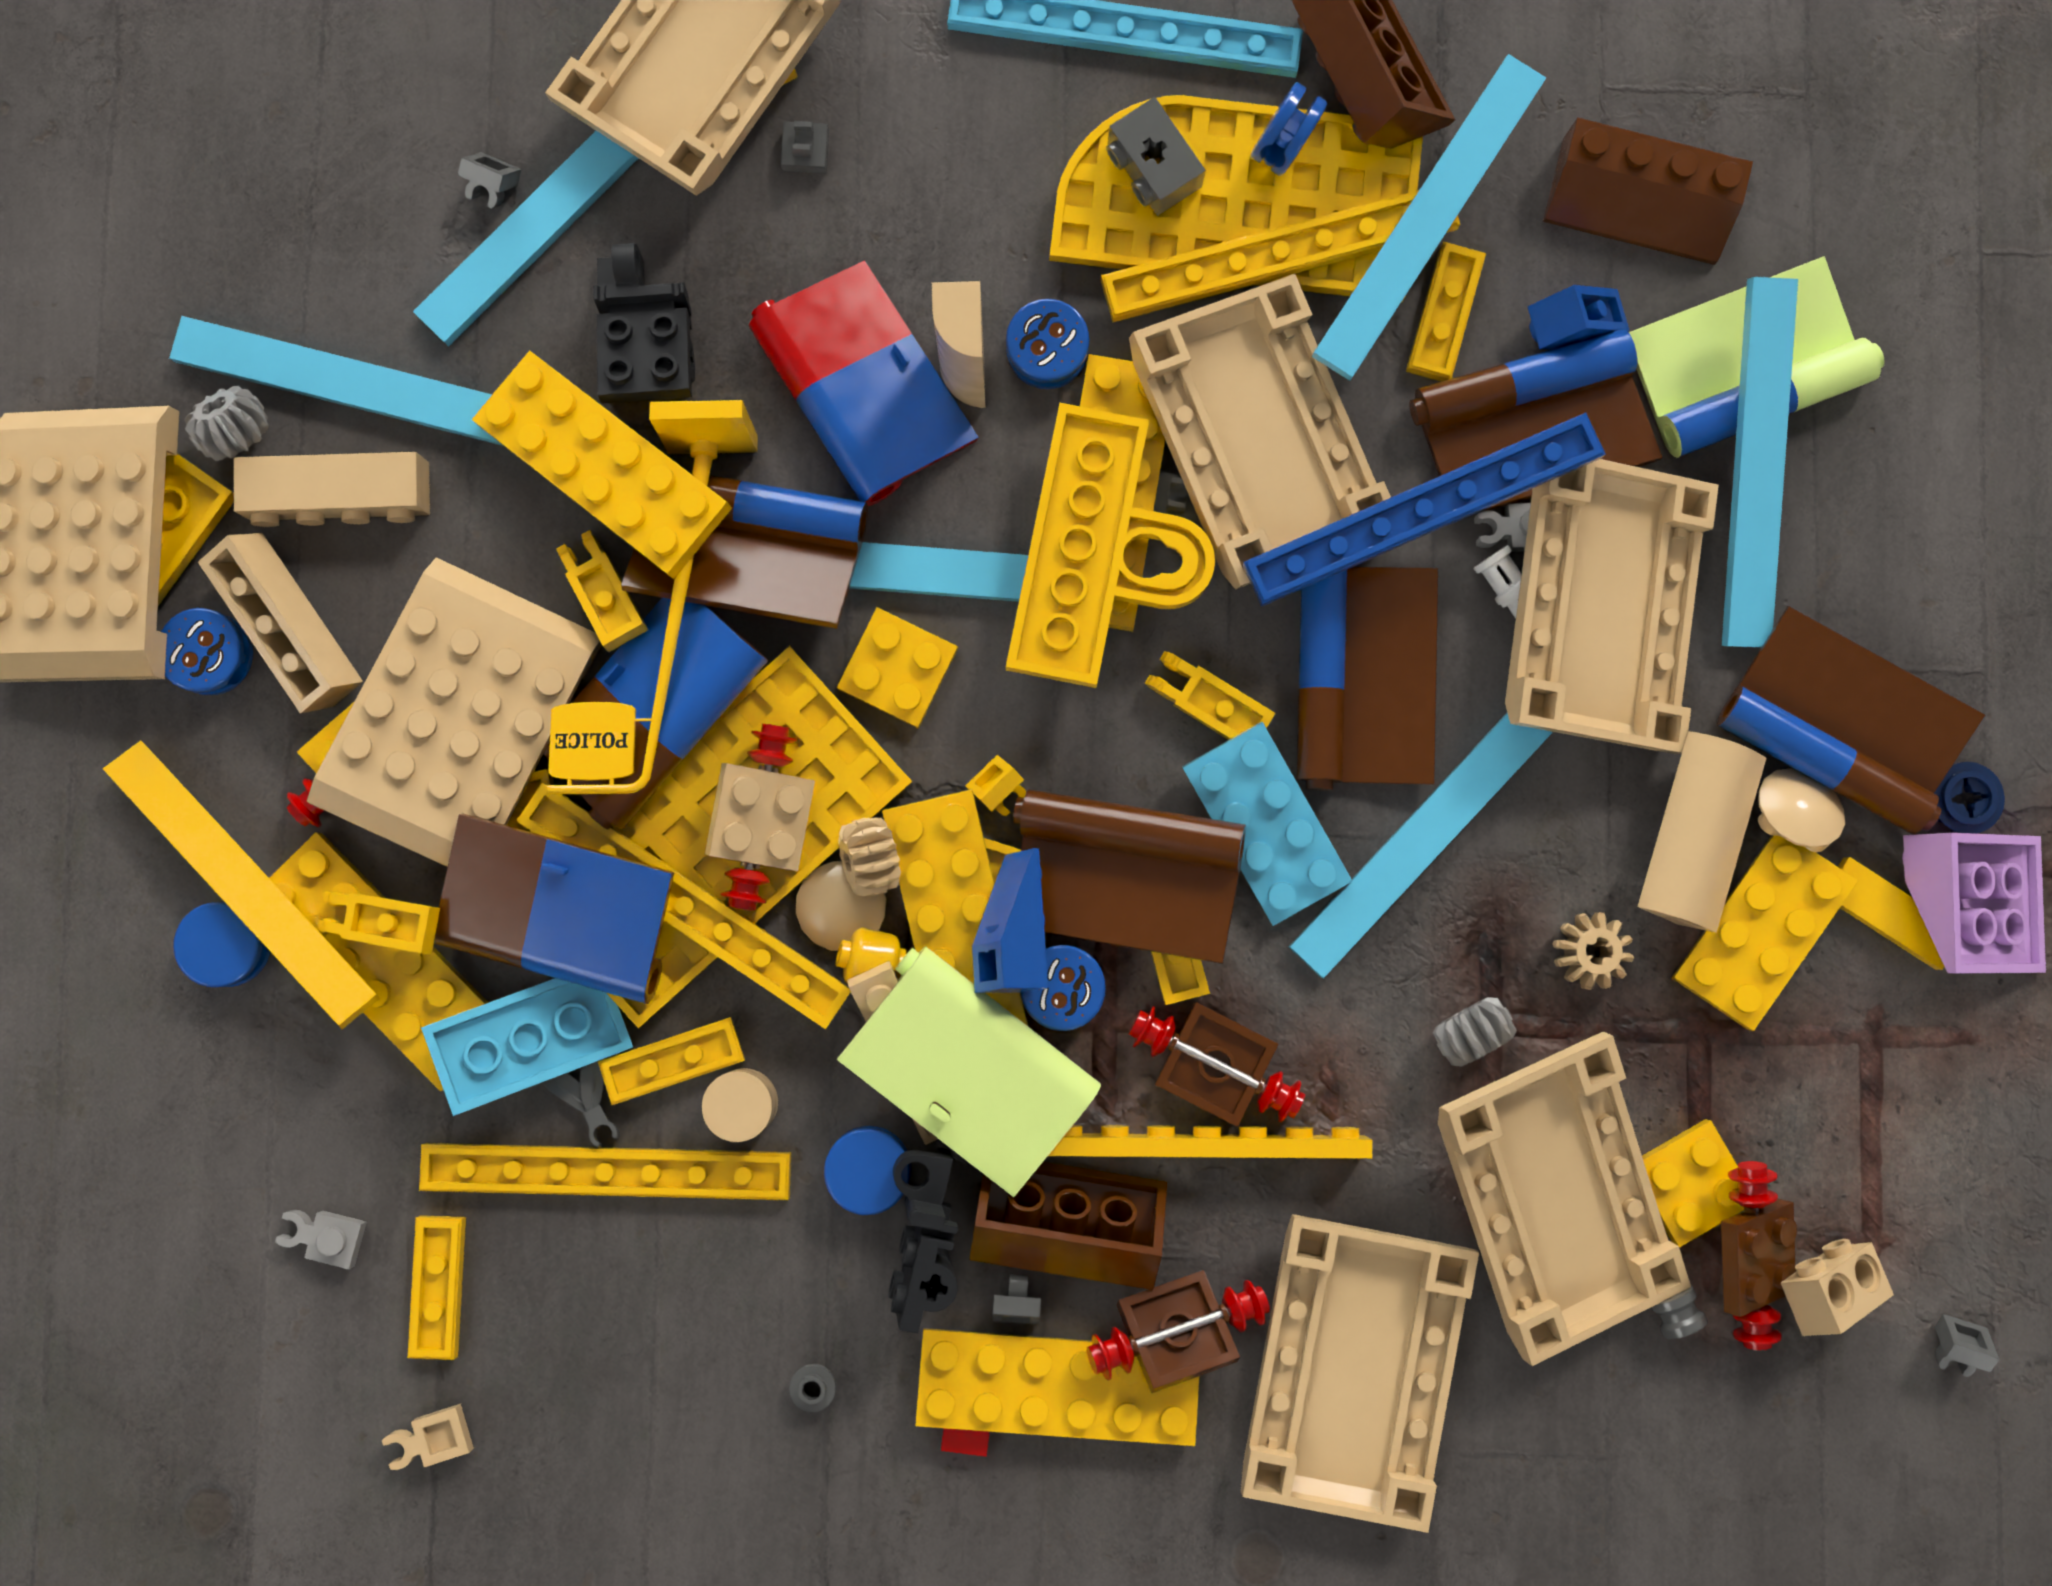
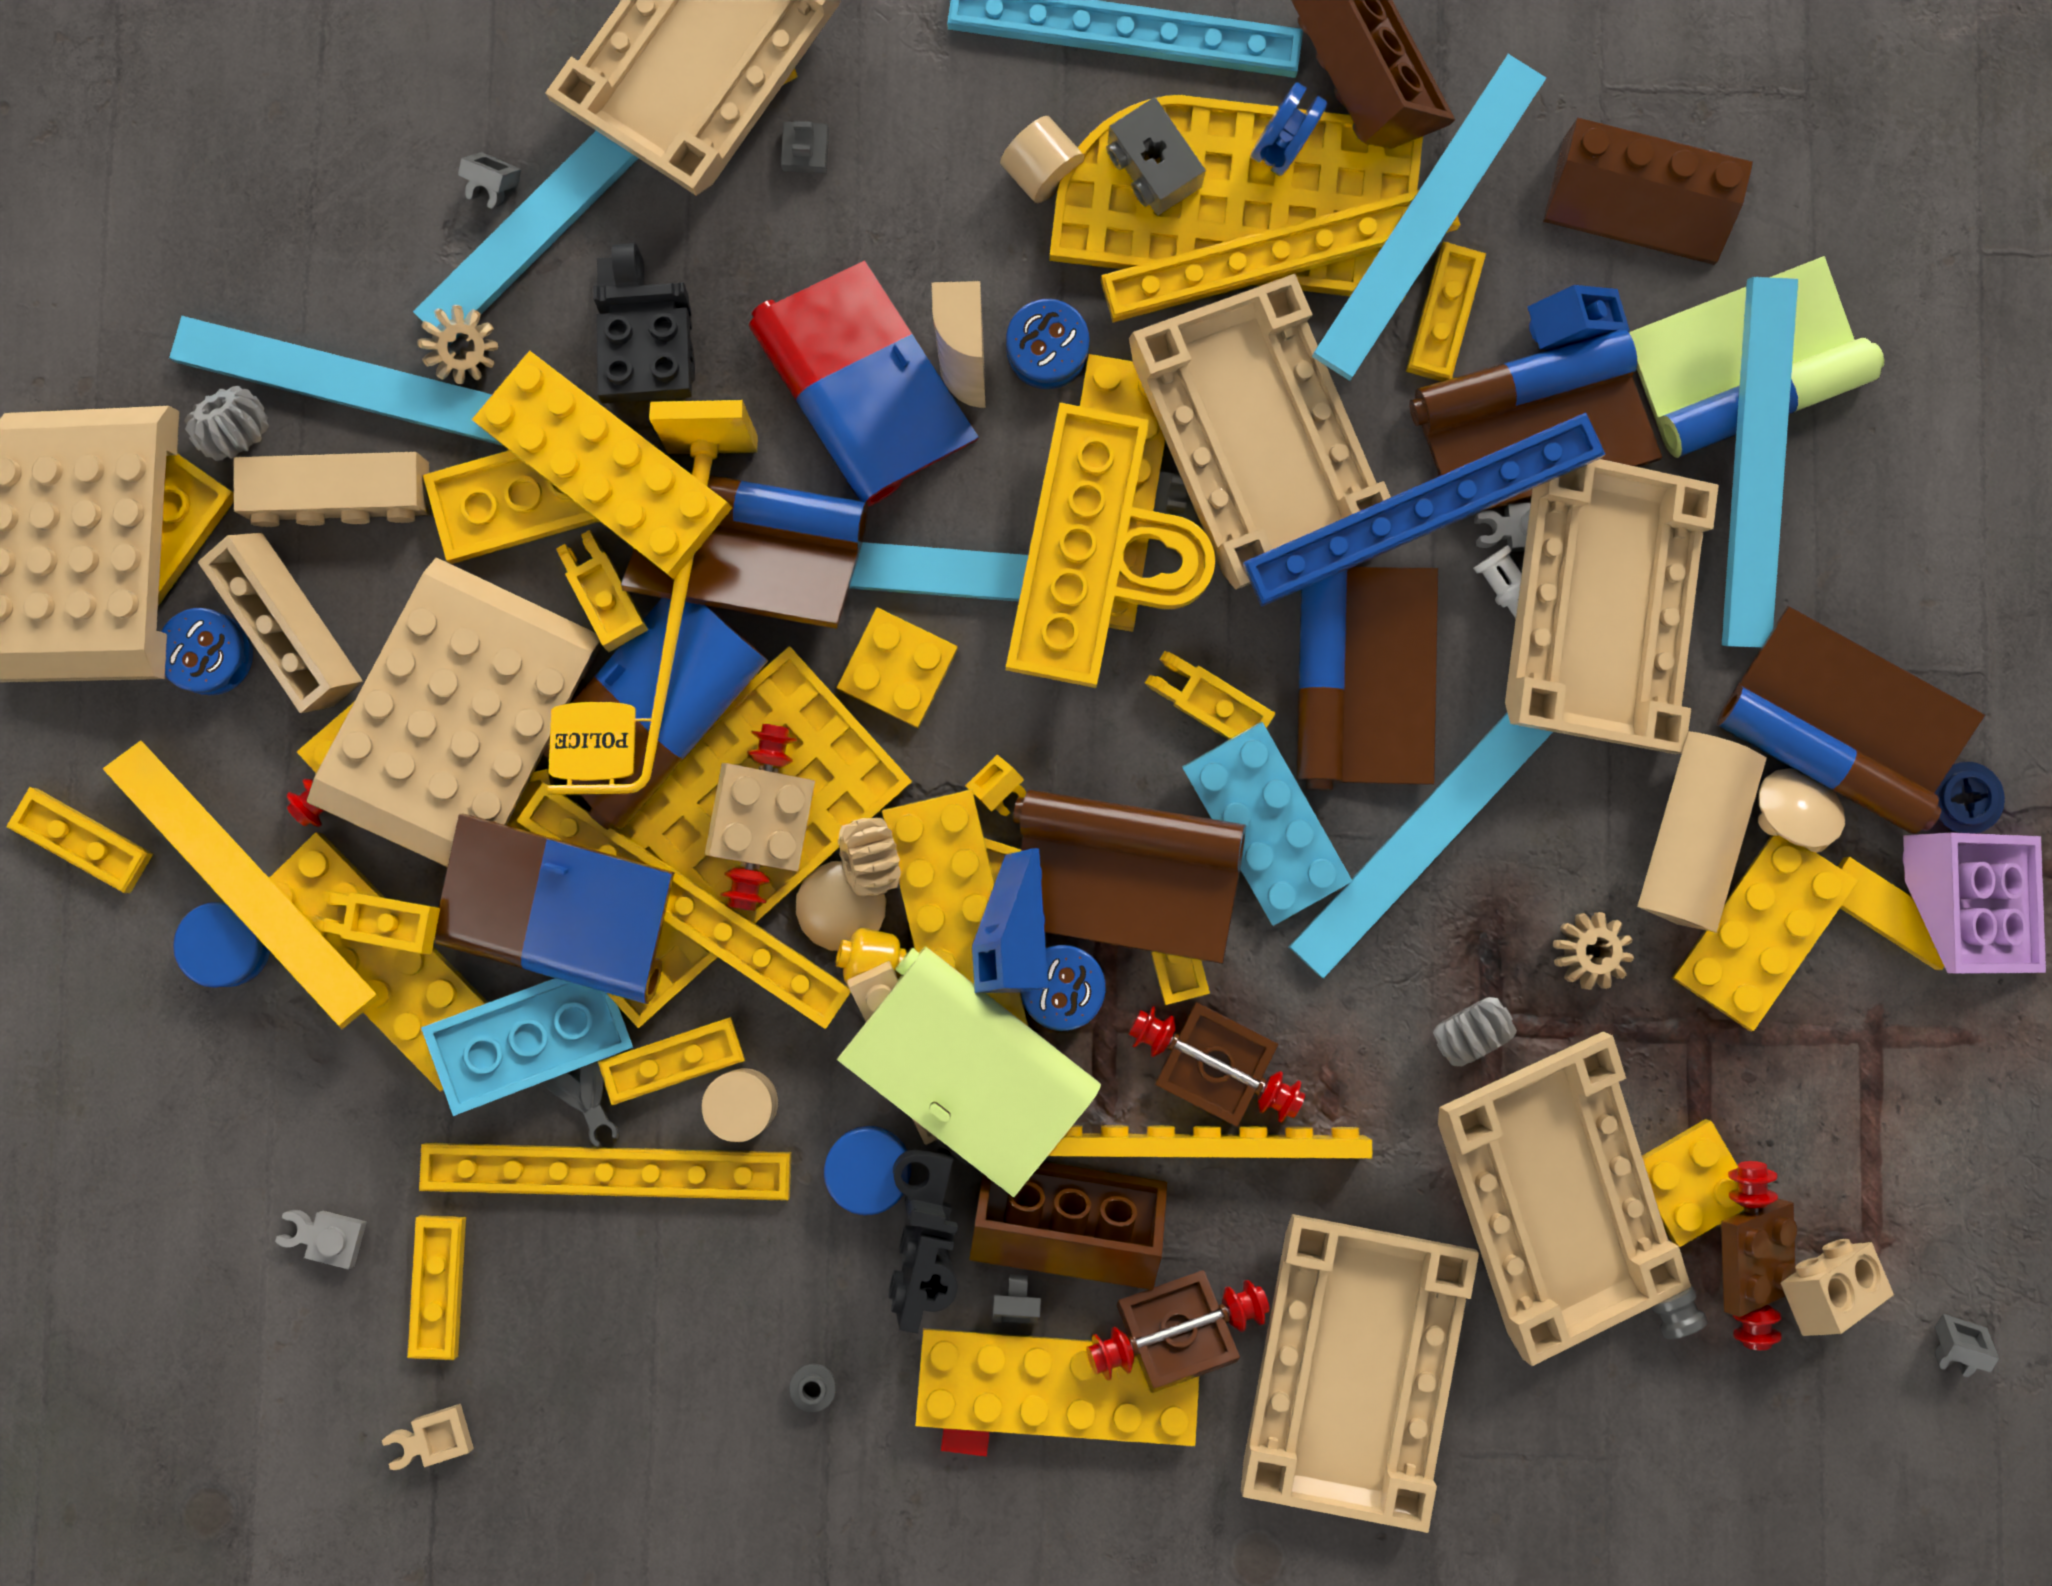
(79, 840): none -> yellow tile
(446, 332): none -> tan gear
(497, 506): none -> yellow plate
(1040, 158): none -> tan piece

